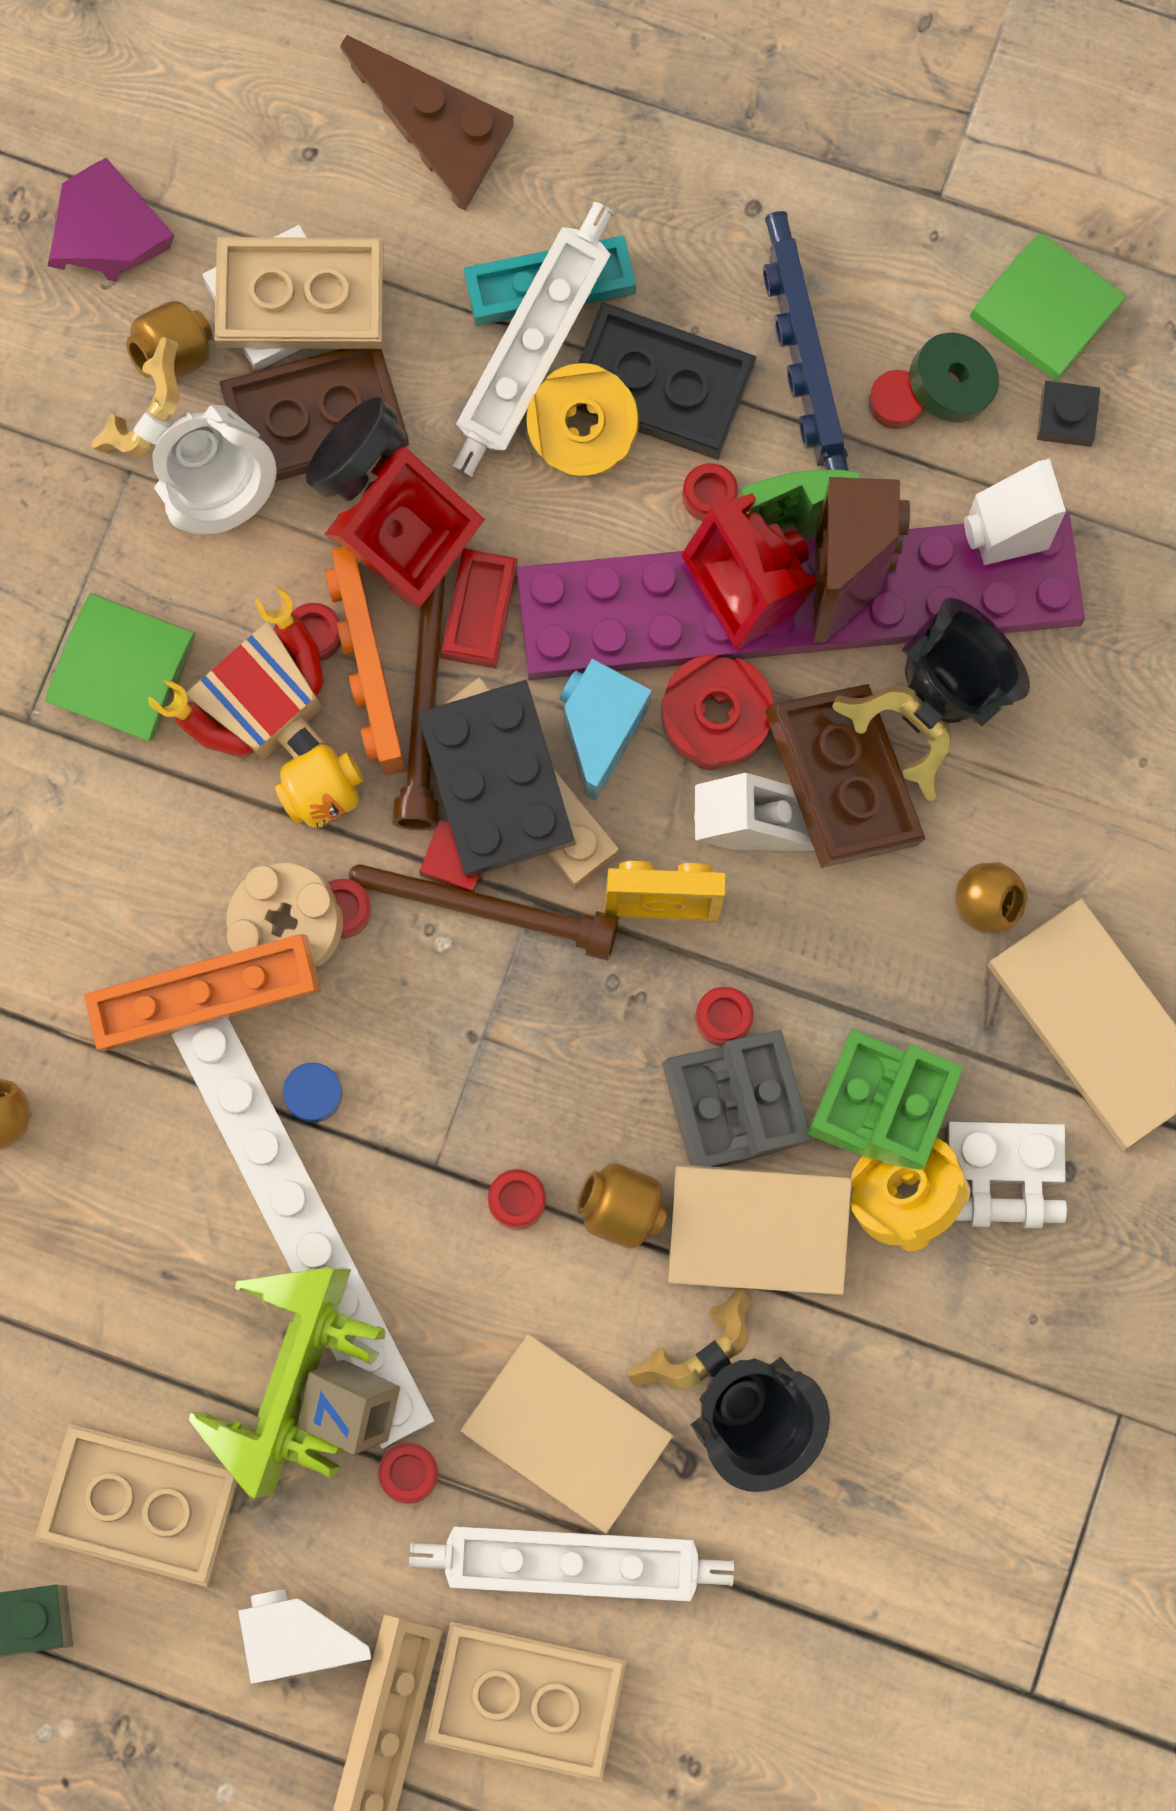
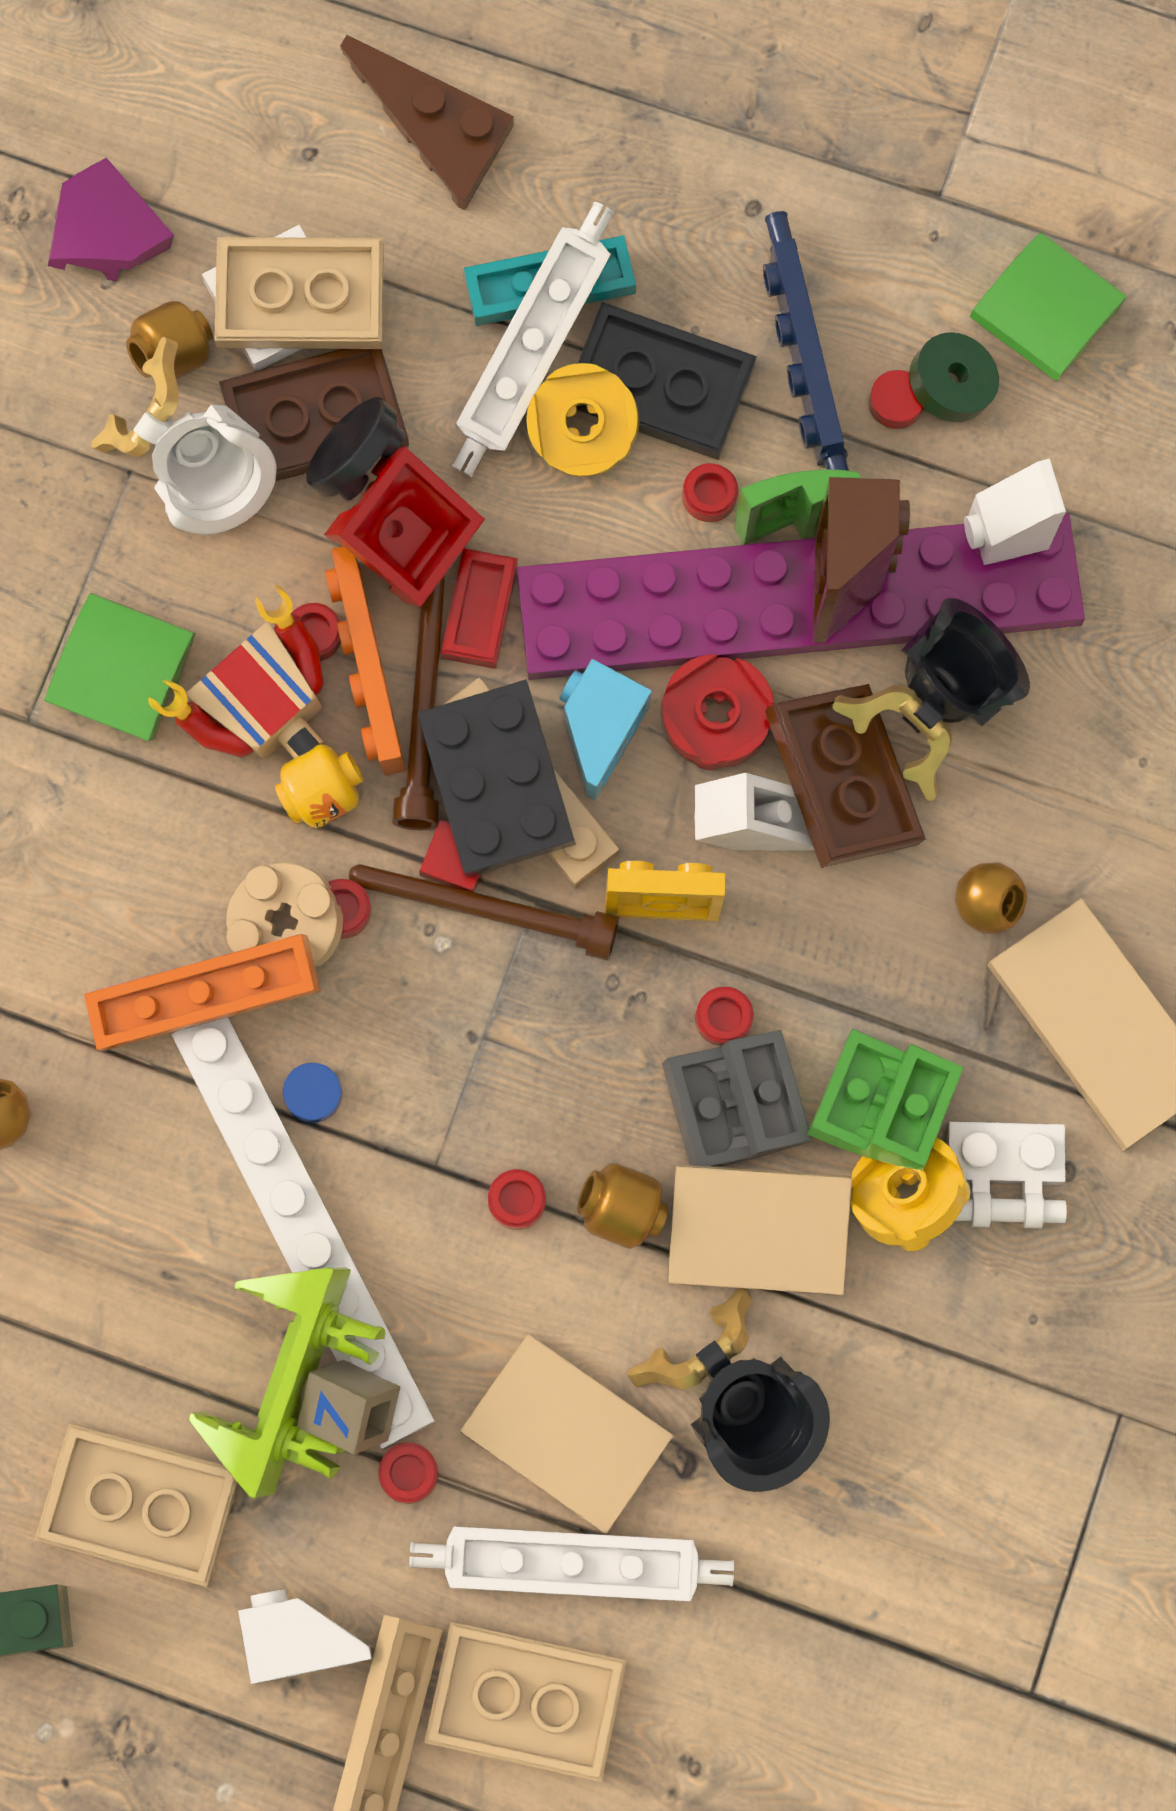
(748, 569): red brick -> none
(1068, 413): black plate -> none

